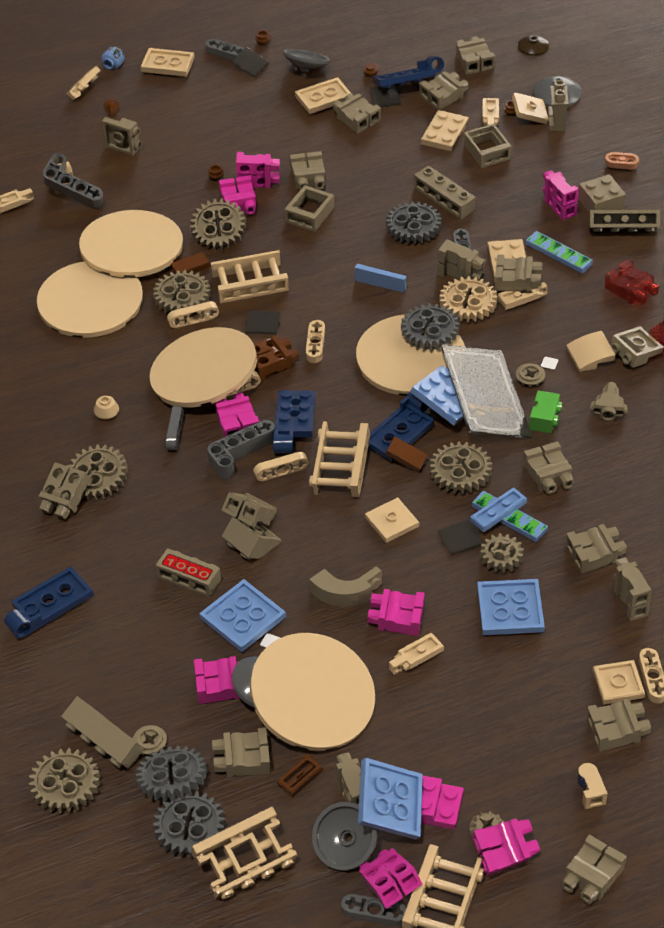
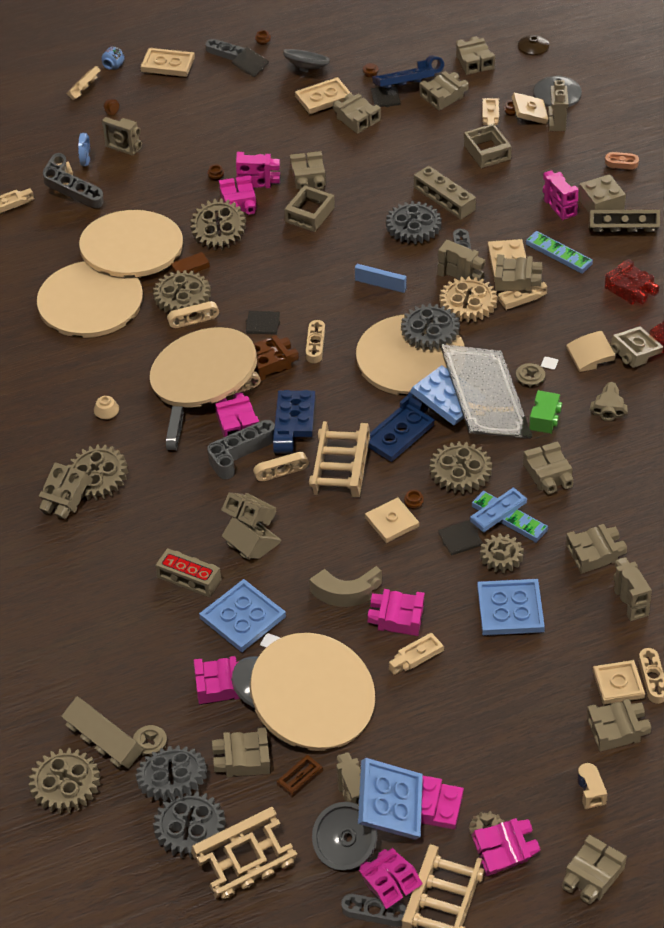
(33, 613): dark blue hinge -> none
(84, 149): none -> medium blue tile
(253, 287): tan fence -> none
(406, 454): reddish brown tile -> none
(413, 499): none -> reddish brown plate
(444, 130): tan plate -> none

